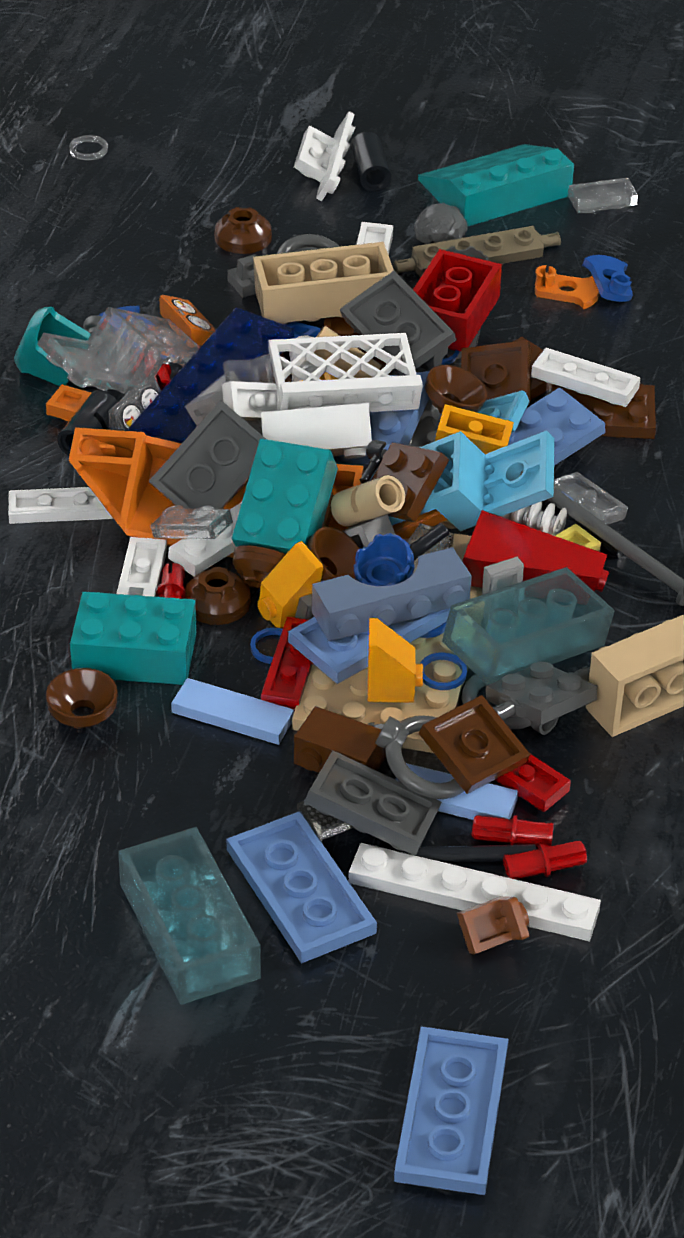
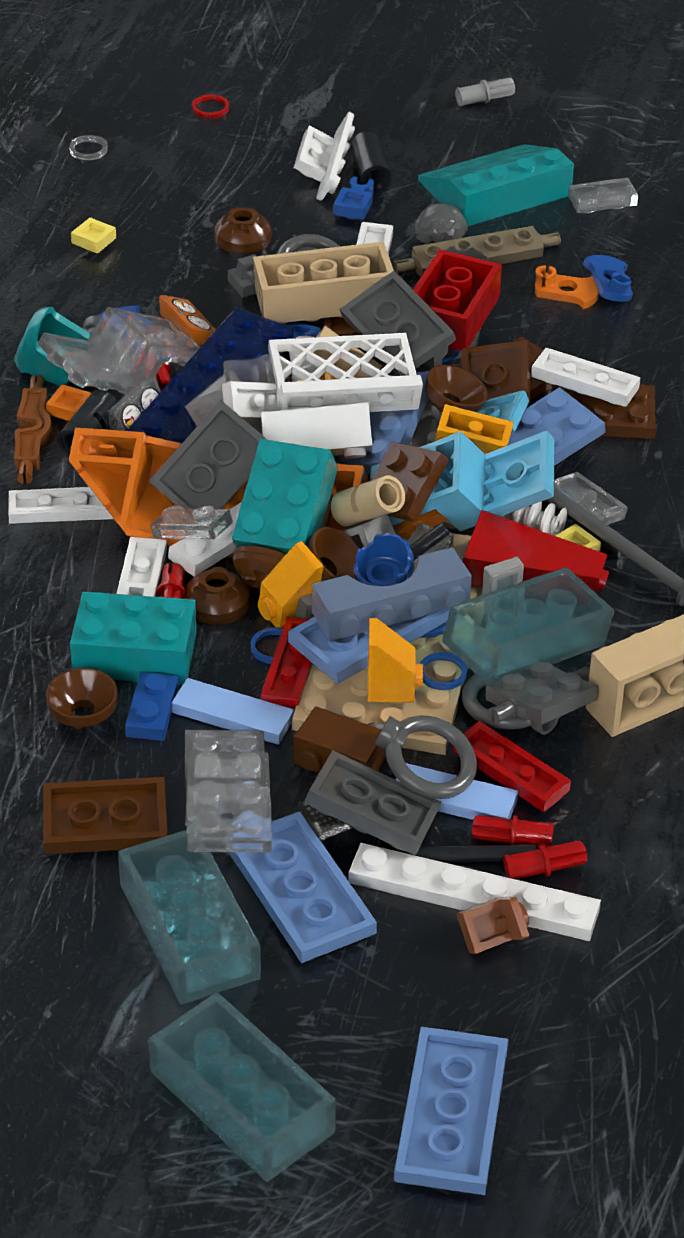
(34, 430): none -> dark orange piece
(93, 235): none -> light yellow plate
(103, 814): none -> reddish brown plate
(151, 706): none -> blue plate
(210, 97): none -> red piece
(227, 791): none -> clear bracket
(242, 1086): none -> clear light blue brick
(354, 201): none -> blue plate
(375, 453): black hand -> none
(474, 744): reddish brown plate -> none
(484, 91): none -> light grey axle

